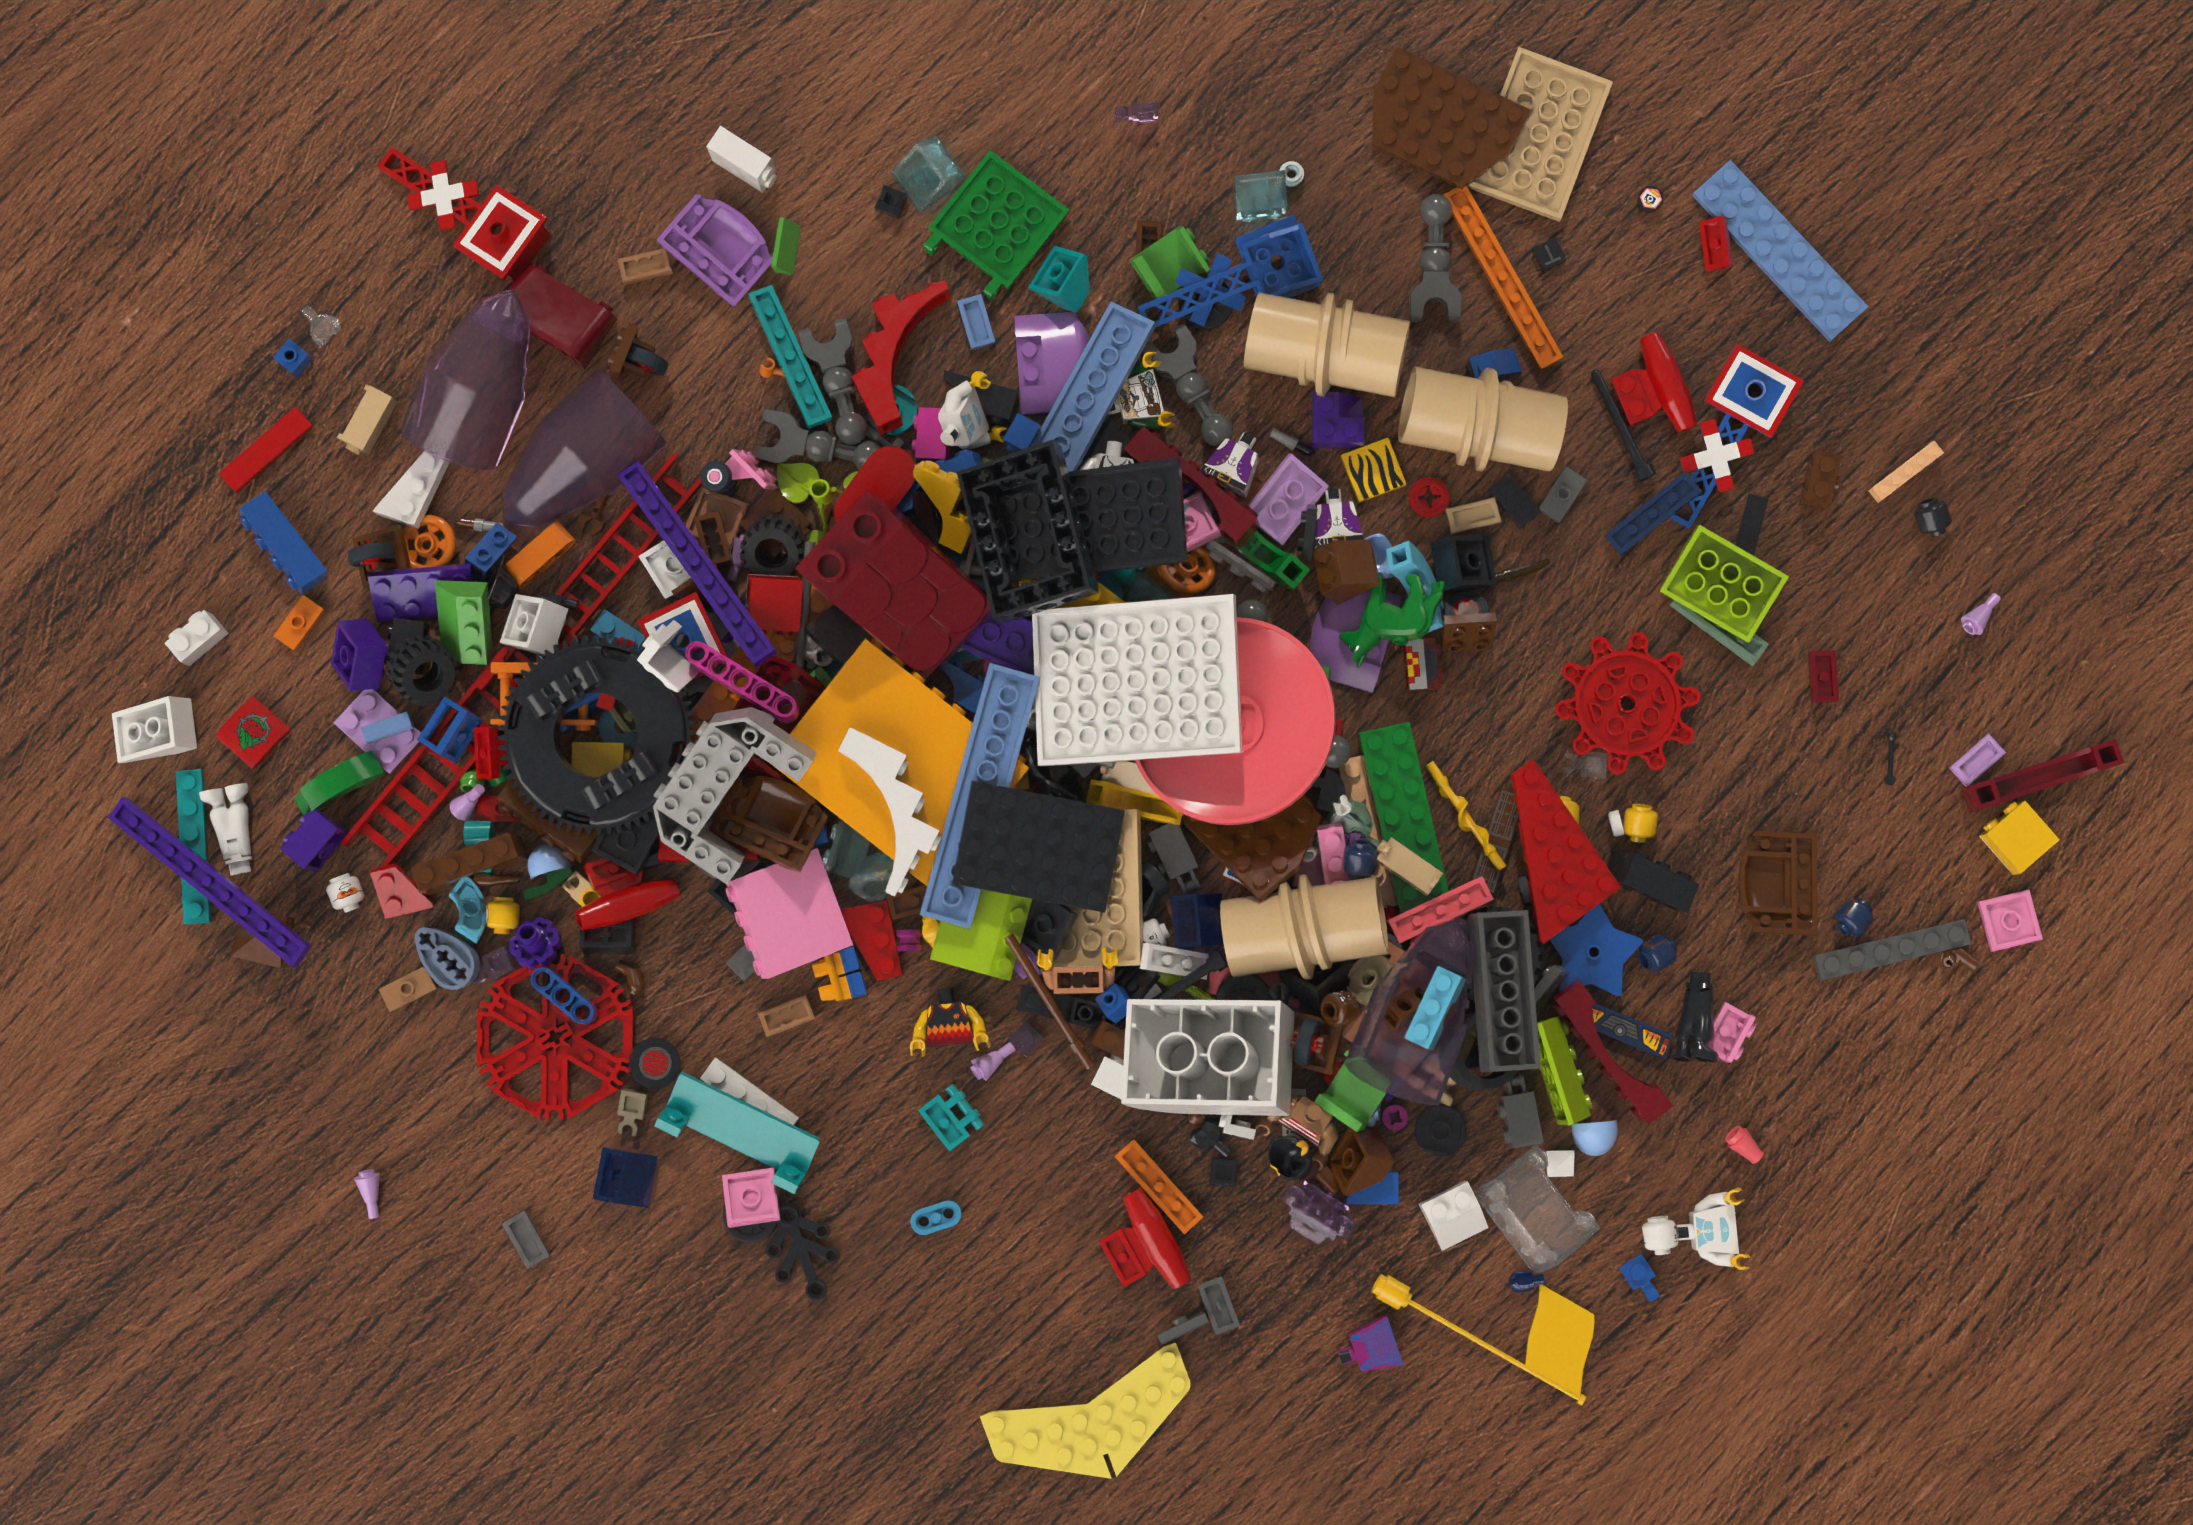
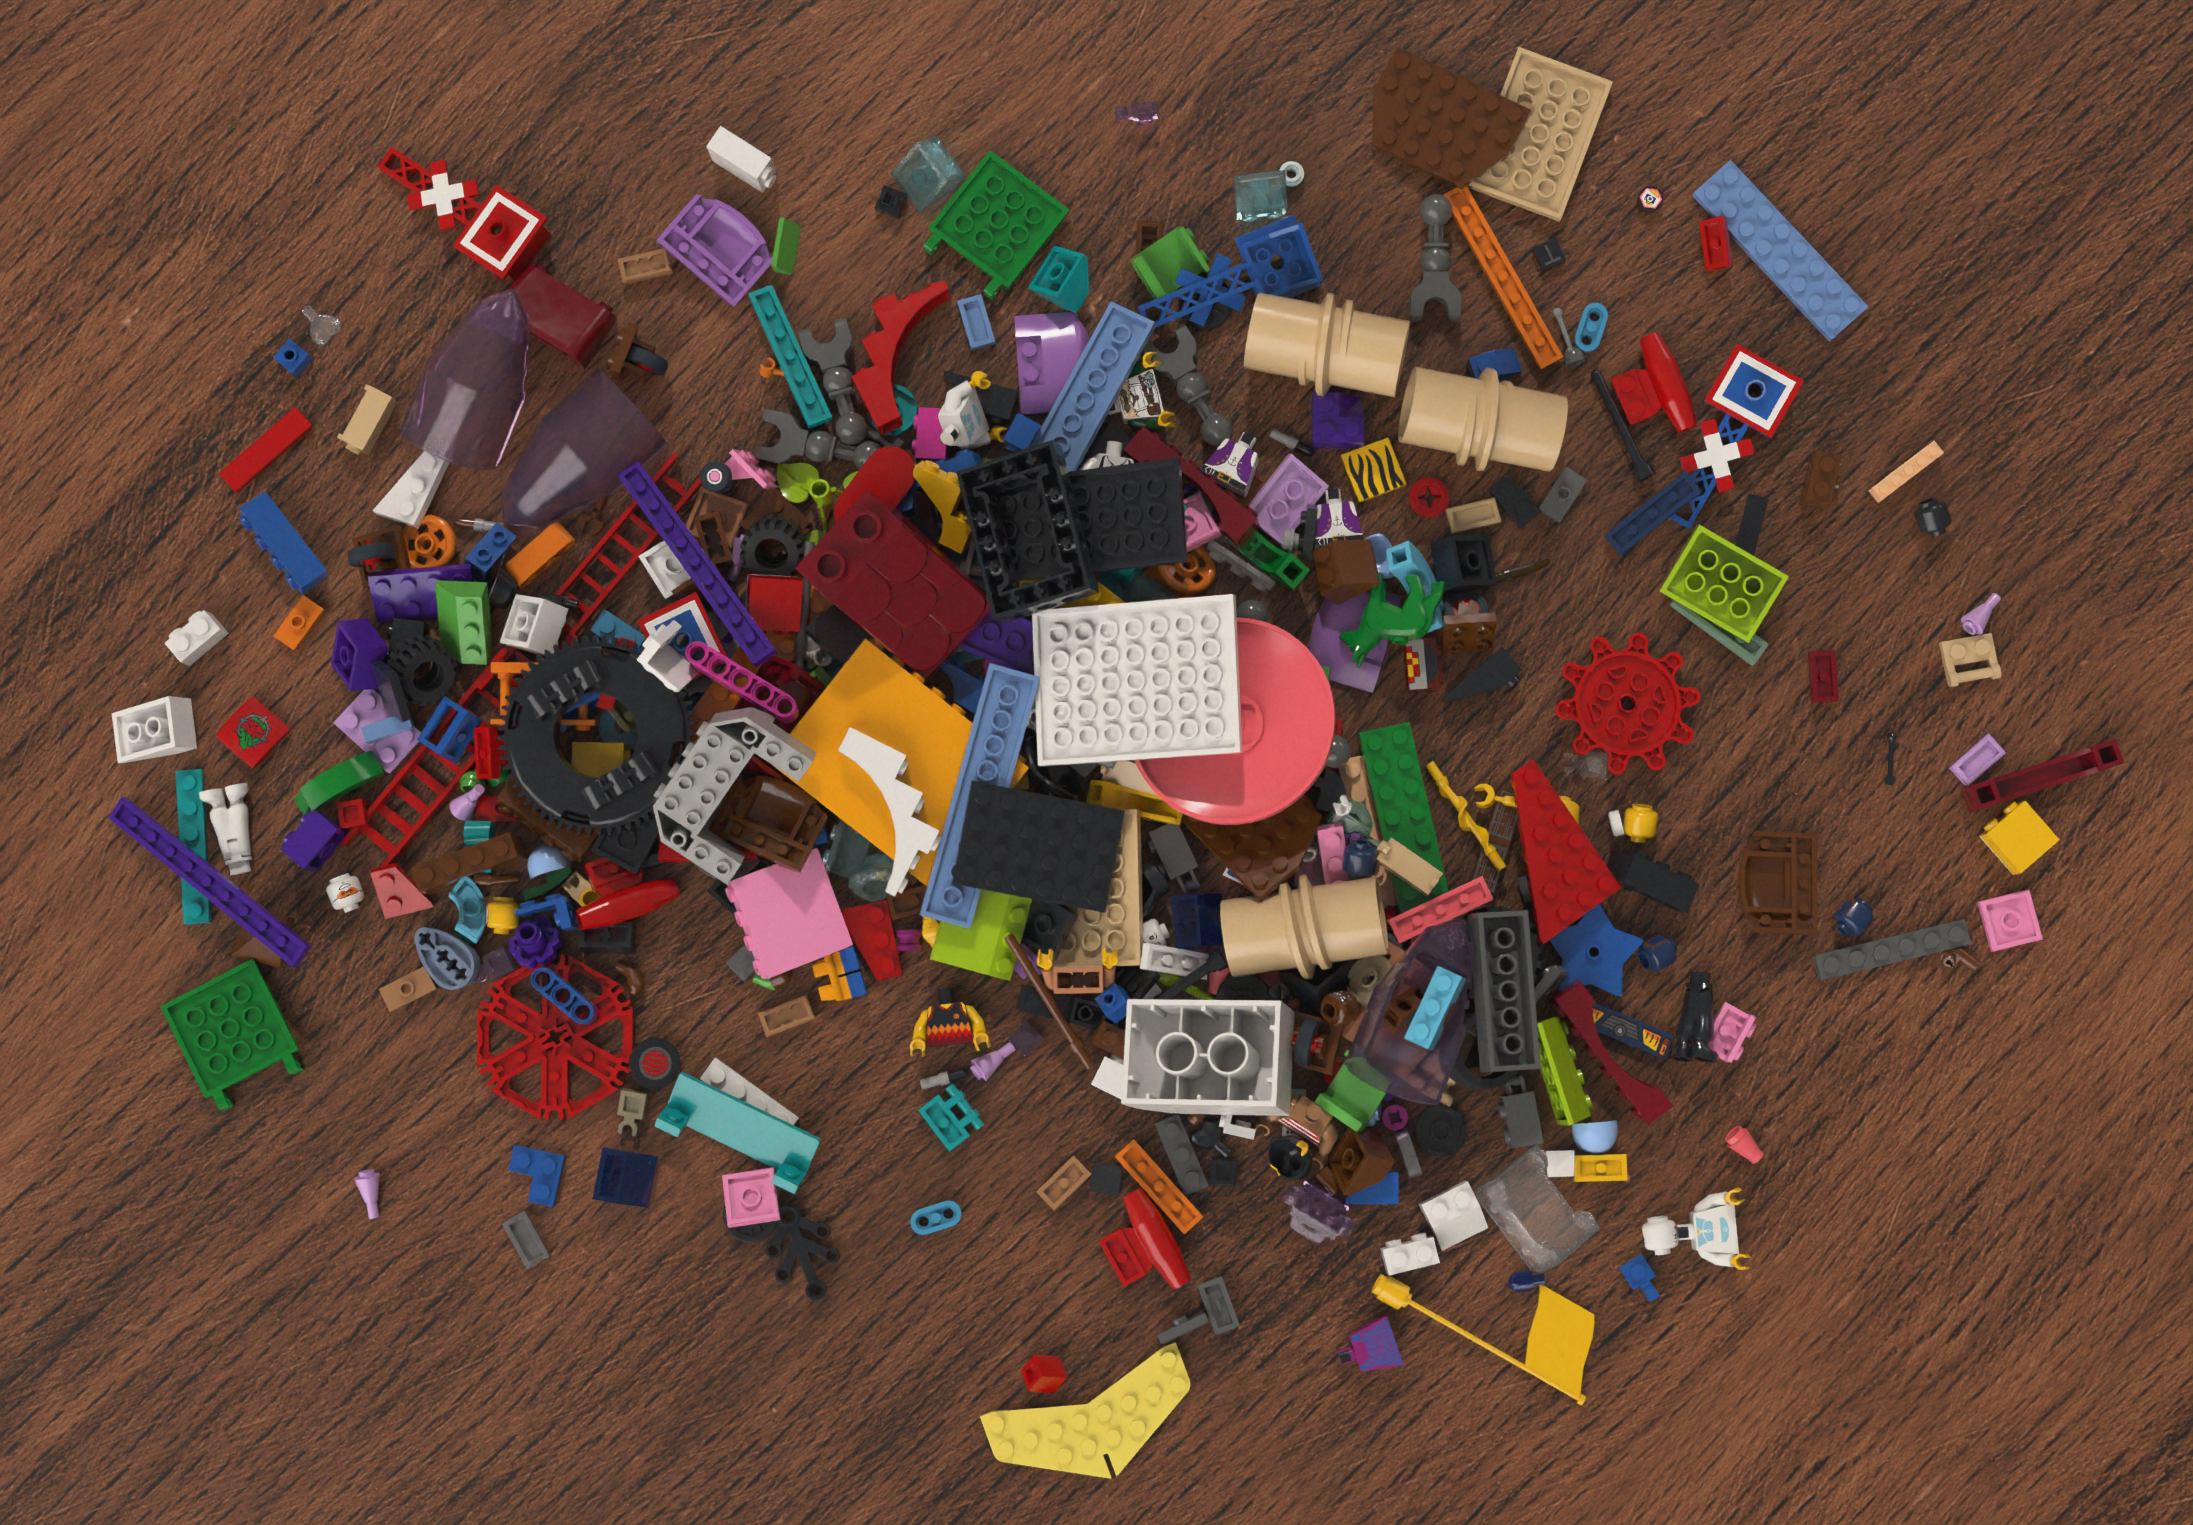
(231, 1030): none -> green plate
(352, 813): none -> red panel
(391, 690): none -> black tile
(545, 1169): none -> blue plate
(563, 916): none -> blue bracket
(774, 982): none -> reddish brown arm
(944, 1078): none -> light grey piece
(1044, 1374): none -> red panel
(1063, 1182): none -> medium nougat plate
(1106, 1178): none -> black piece
(1181, 1154): none -> dark grey plate
(1290, 540): none -> light grey plate
(1407, 1153): none -> flat silver beam
(1409, 1255): none -> white brick
(1487, 678): none -> black slope
(1491, 797): none -> yellow piece
(1573, 355): none -> hinge
(1589, 328): none -> dark azure plate
(1600, 1167): none -> yellow plate
(1968, 651): none -> tan plate

